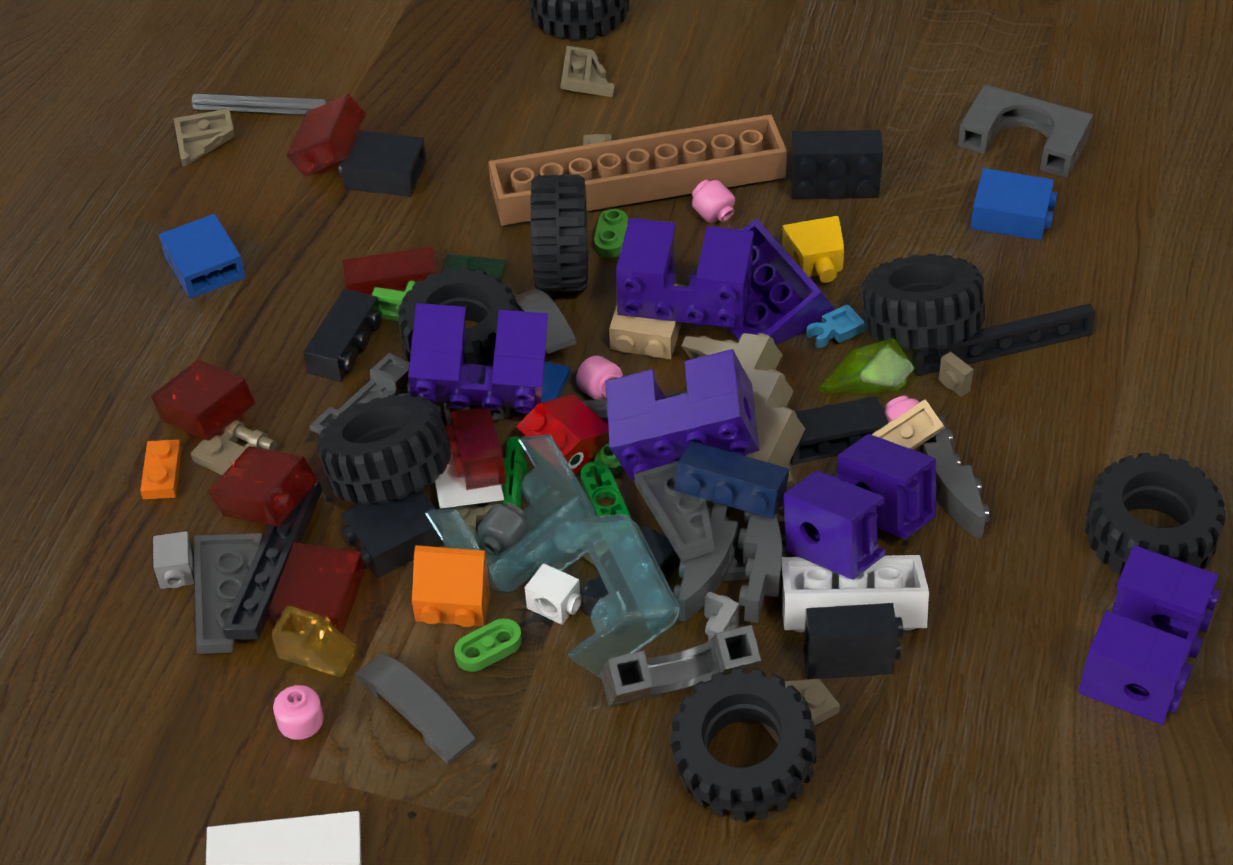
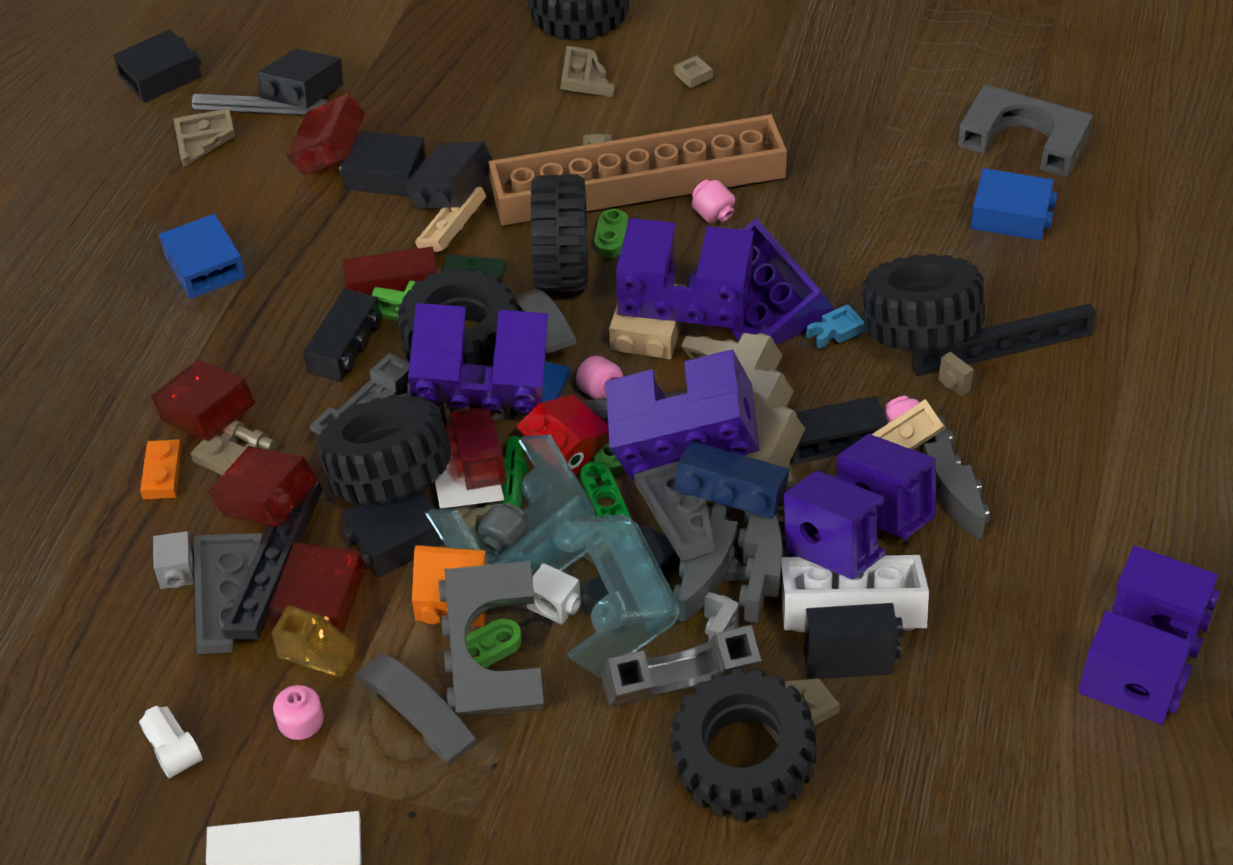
(157, 65): none -> black brick
(172, 746): none -> white piece
(300, 78): none -> black brick
(449, 175): none -> black brick
(449, 222): none -> tan plate
(468, 595): none -> dark grey arch
(693, 71): none -> dark tan plate
(816, 246): yellow torso -> none
(836, 164): black brick -> none
(870, 370): clear neon green slope -> none
(1161, 486): black tyre -> none

